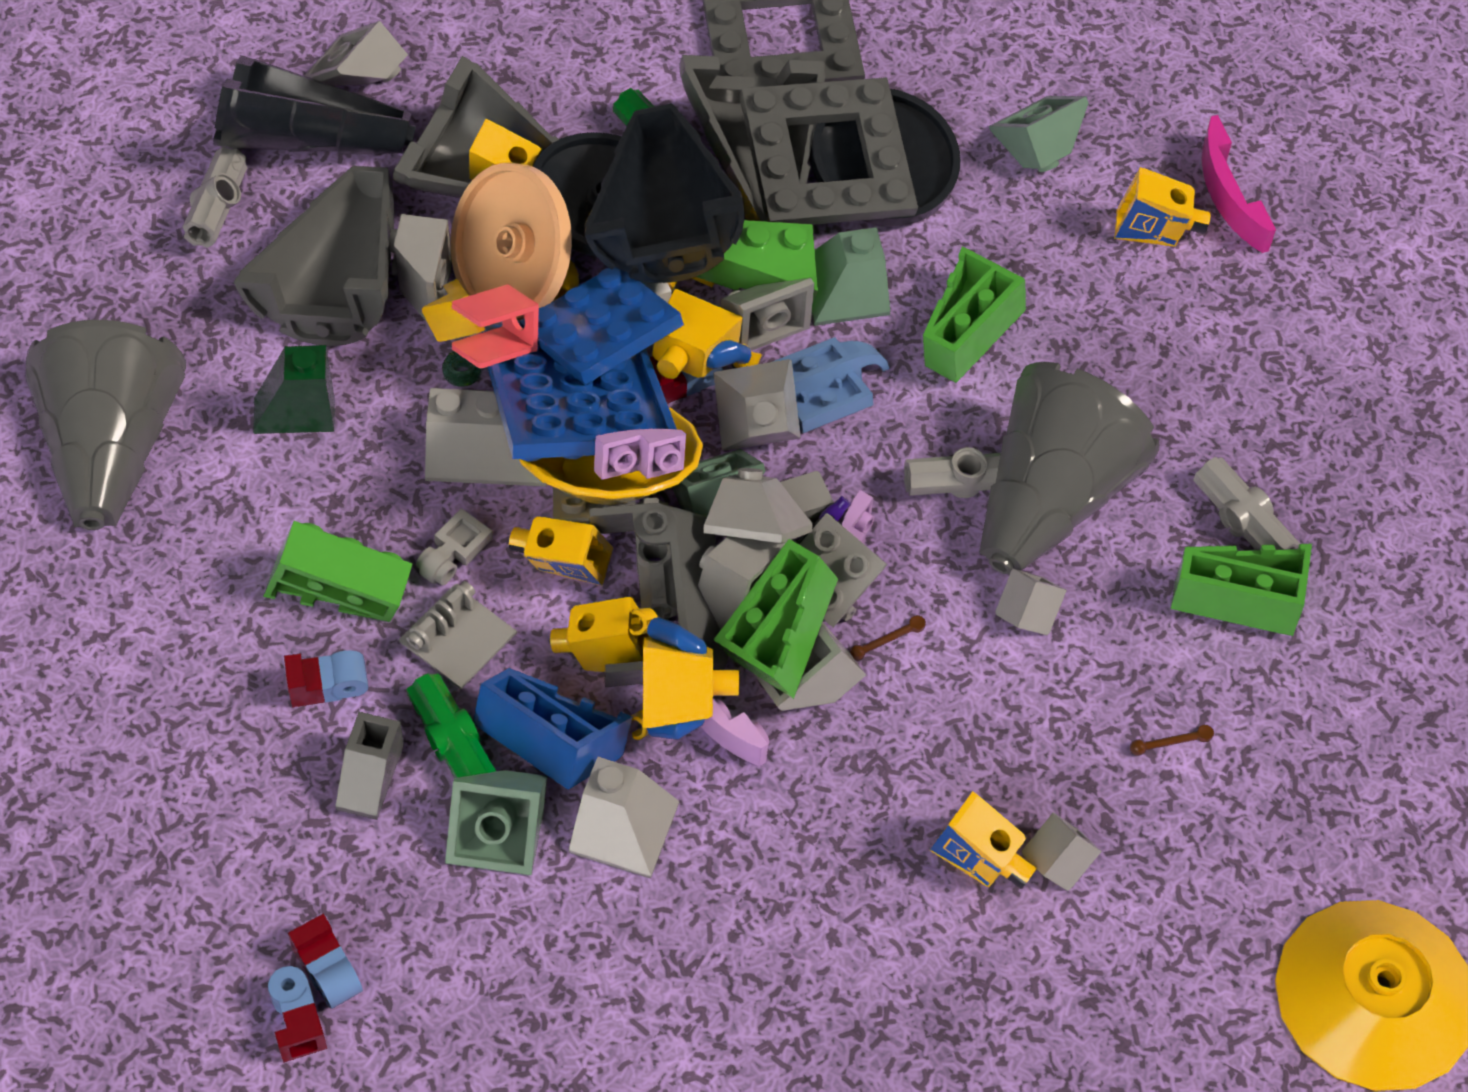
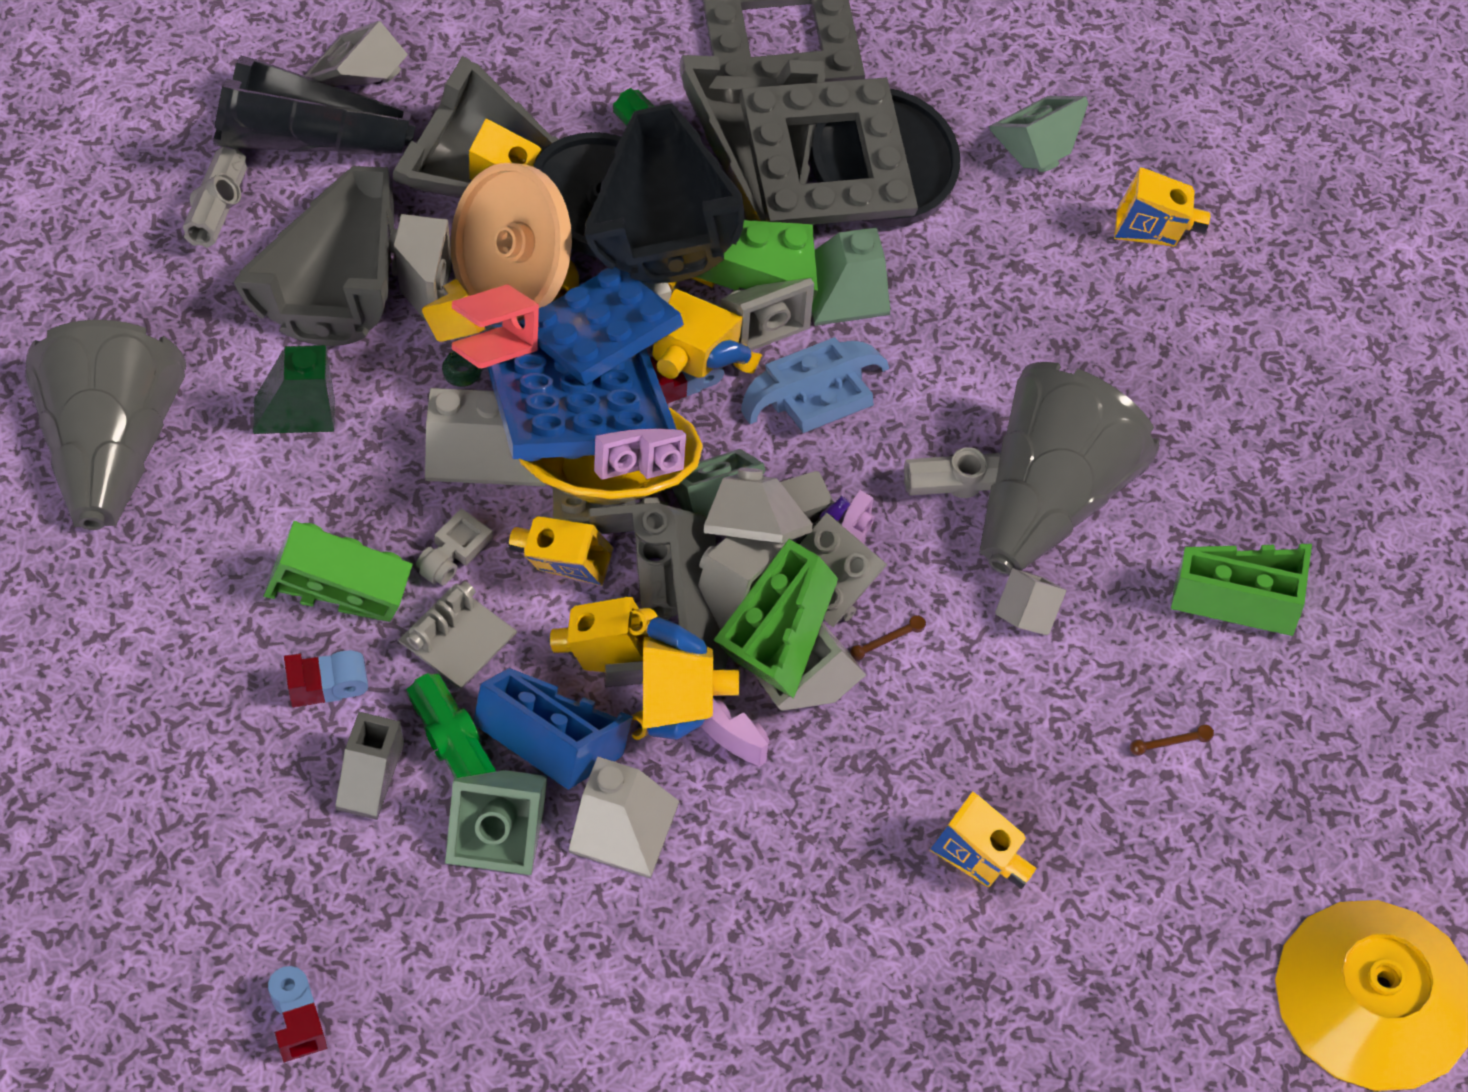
(325, 961): leg -> none
(757, 405): light grey slope -> none
(972, 314): bright green wedge -> none
(1060, 852): light grey panel -> none
(1243, 508): light grey piece -> none
(1247, 220): dark pink slope -> none

